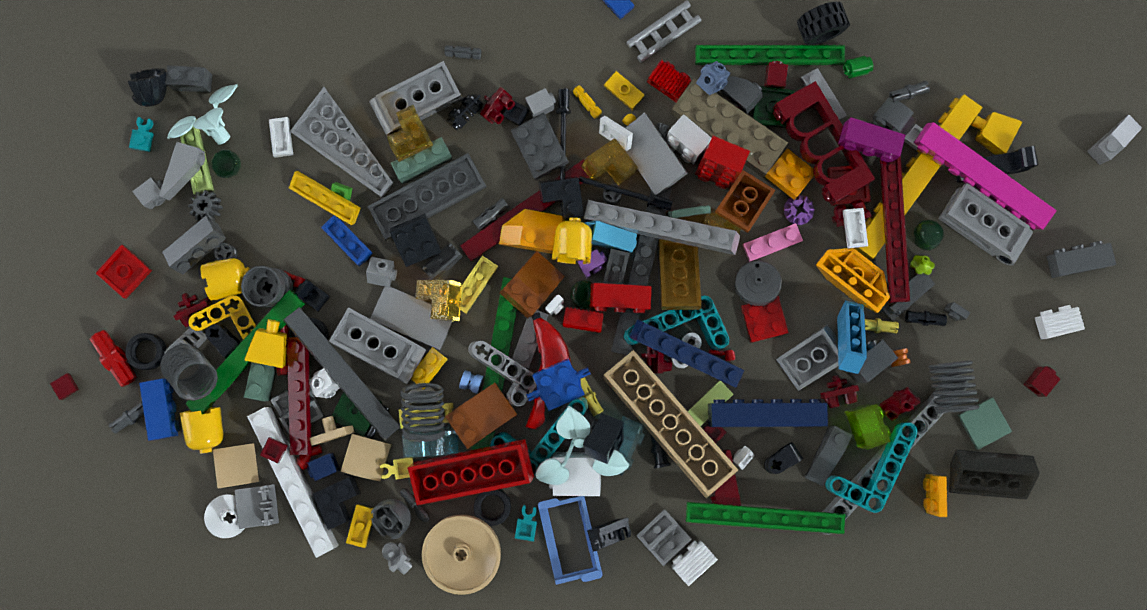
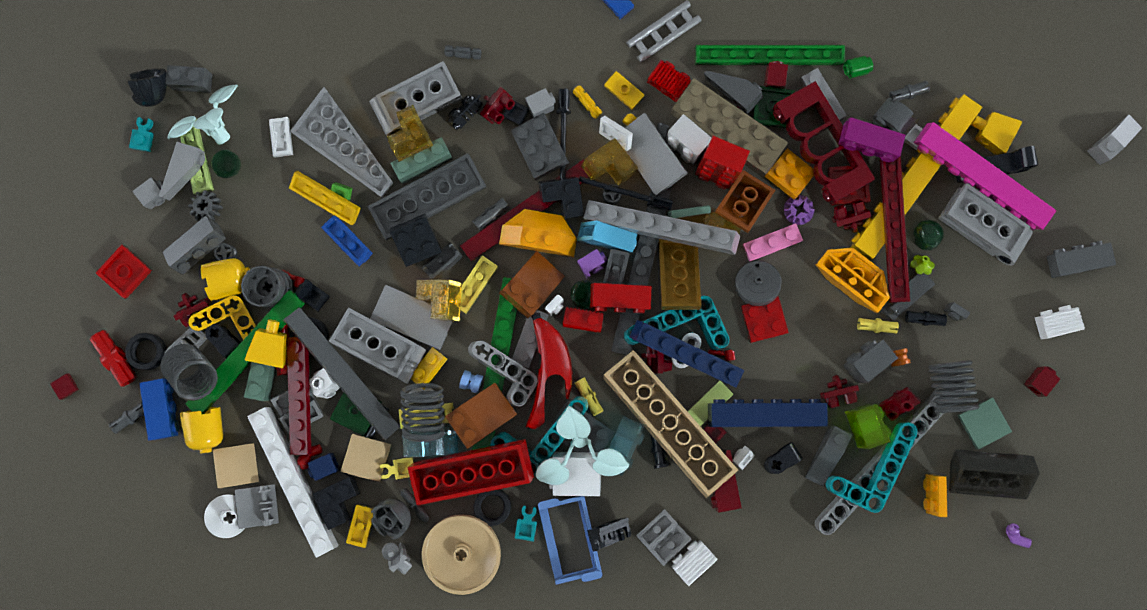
(273, 450): dark red tile -> none
(331, 432): tan tile -> none
(381, 272): light grey brick -> none
(558, 384): blue plate -> none
(572, 242): yellow cylinder -> none
(605, 438): black brick -> none
(713, 77): sand blue brick -> none
(765, 517): green tile -> none
(811, 358): light grey slope -> none
(823, 23): black tyre -> none
(851, 337): dark azure brick -> none
(855, 228): white plate -> none
(1015, 538): none -> medium lavender arm

